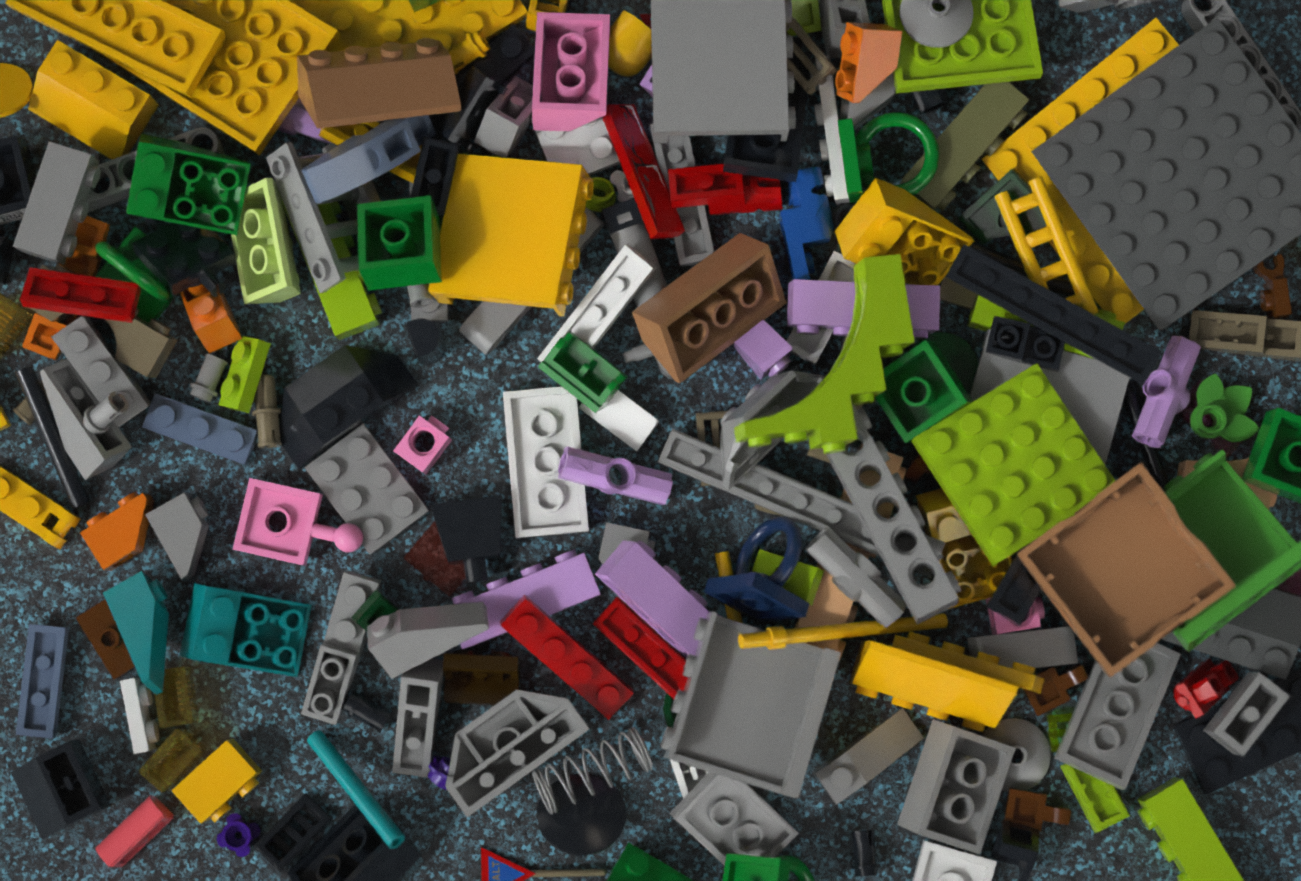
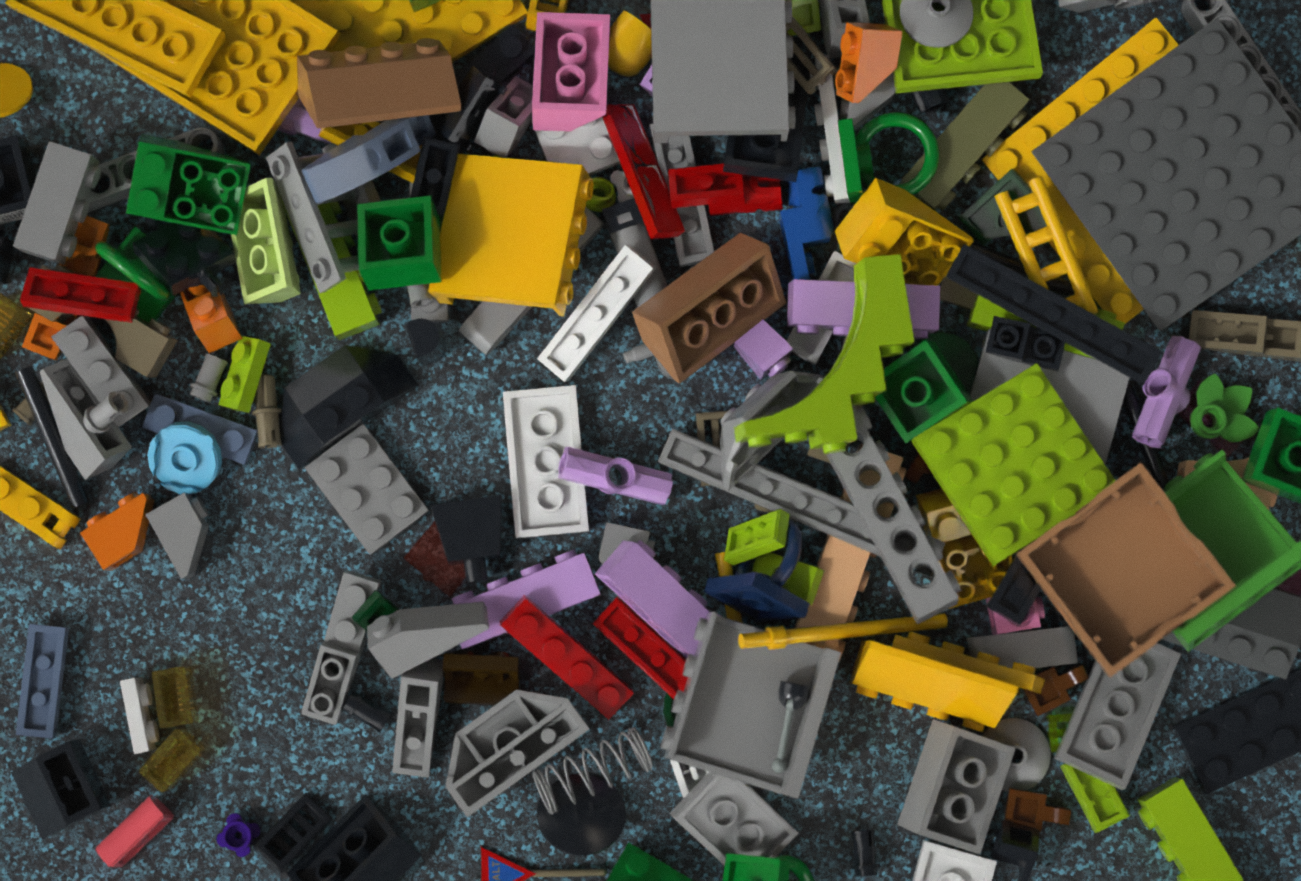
(90, 102): yellow slope -> none
(106, 639): reddish brown plate -> none
(143, 624): teal slope -> none
(184, 457): none -> medium azure tile
(217, 782): yellow brick -> none
(245, 630): teal slope -> none
(301, 511): bright pink plate -> none
(356, 789): teal piece -> none
(407, 446): bright pink brick -> none
(439, 771): dark purple plate -> none
(468, 51): yellow pin -> none
(583, 372): green hinge -> none
(624, 420): white slope -> none
(757, 537): none -> lime plate
(792, 698): none -> hinge
(856, 577): light grey piece -> none
(868, 756): light grey slope -> none
(1204, 686): red hips -> none
(1246, 713): light grey brick -> none
(1275, 296): reddish brown plate -> none

